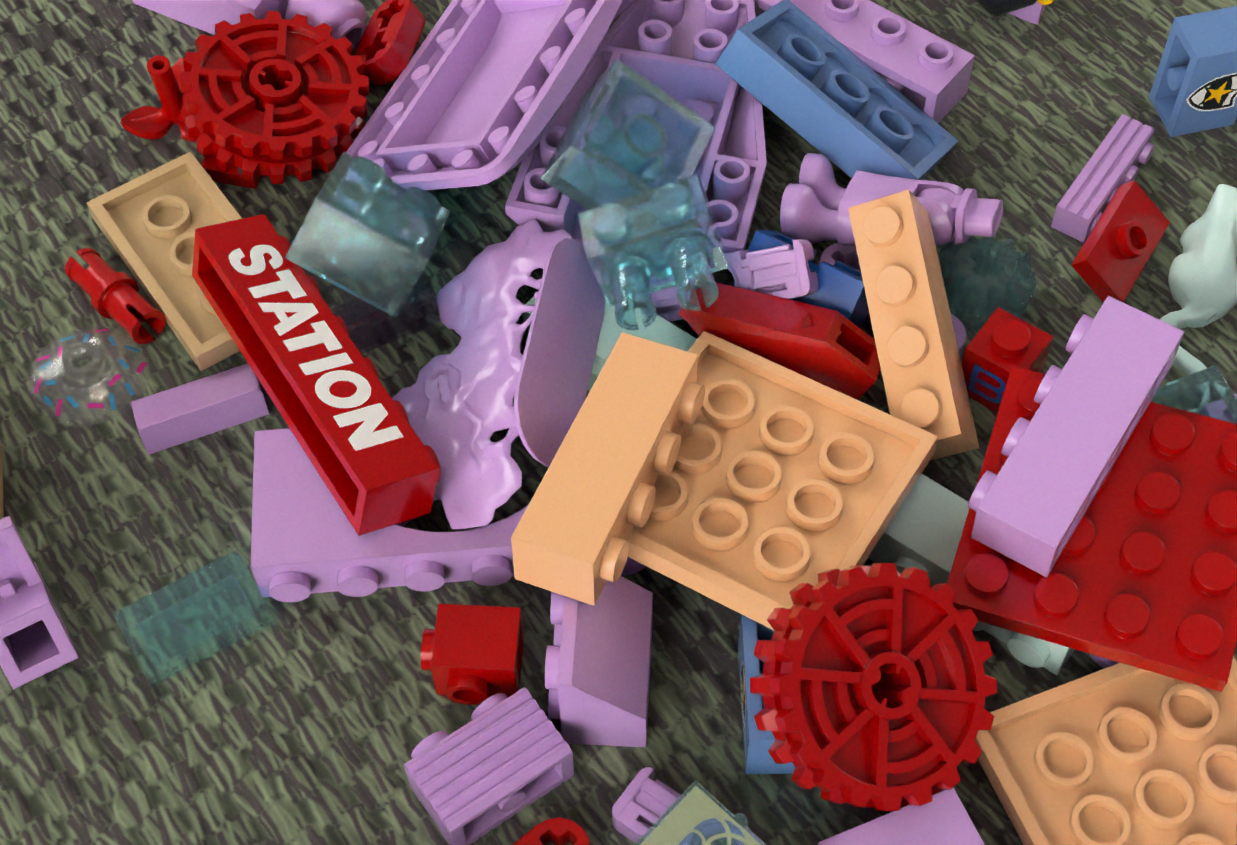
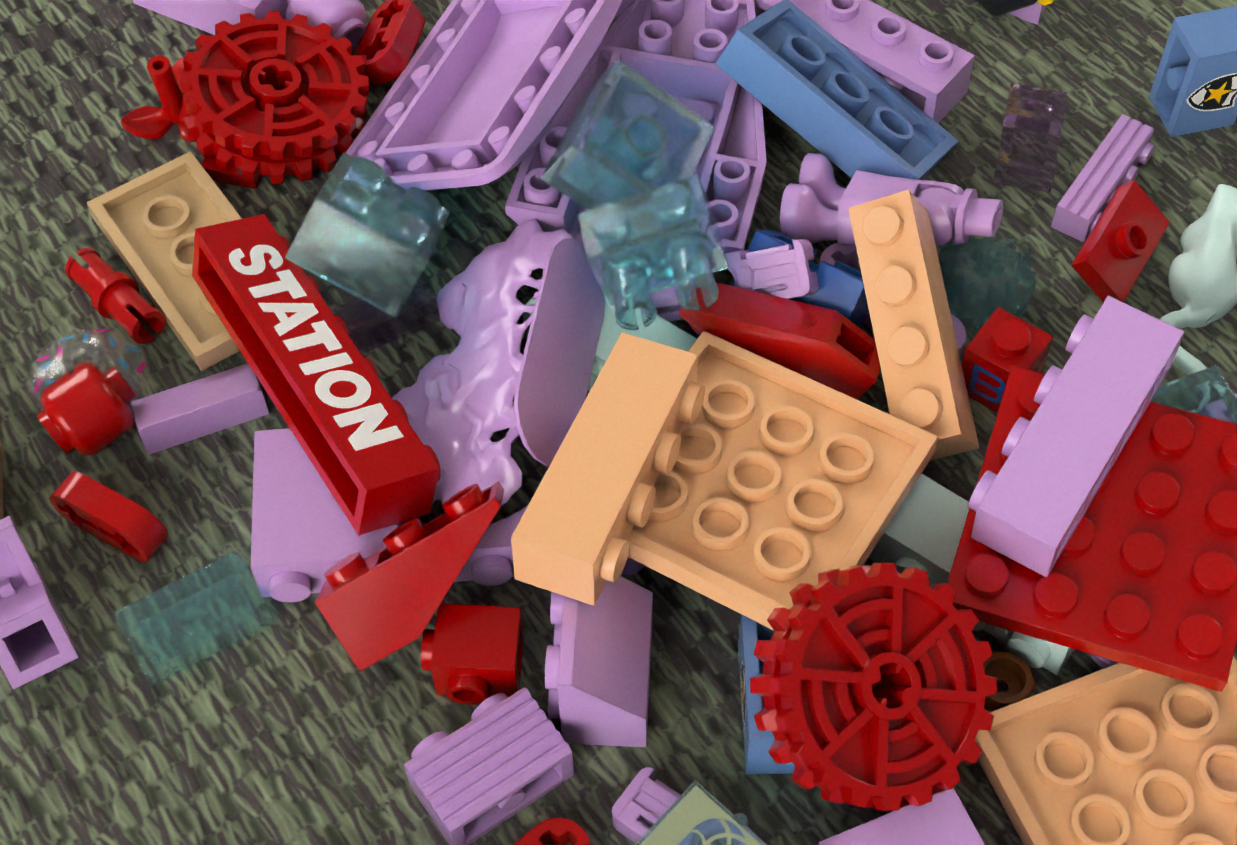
(87, 409): none -> red head
(109, 516): none -> red beam
(393, 594): none -> red slope
(1011, 672): none -> reddish brown plate
(1030, 138): none -> slope

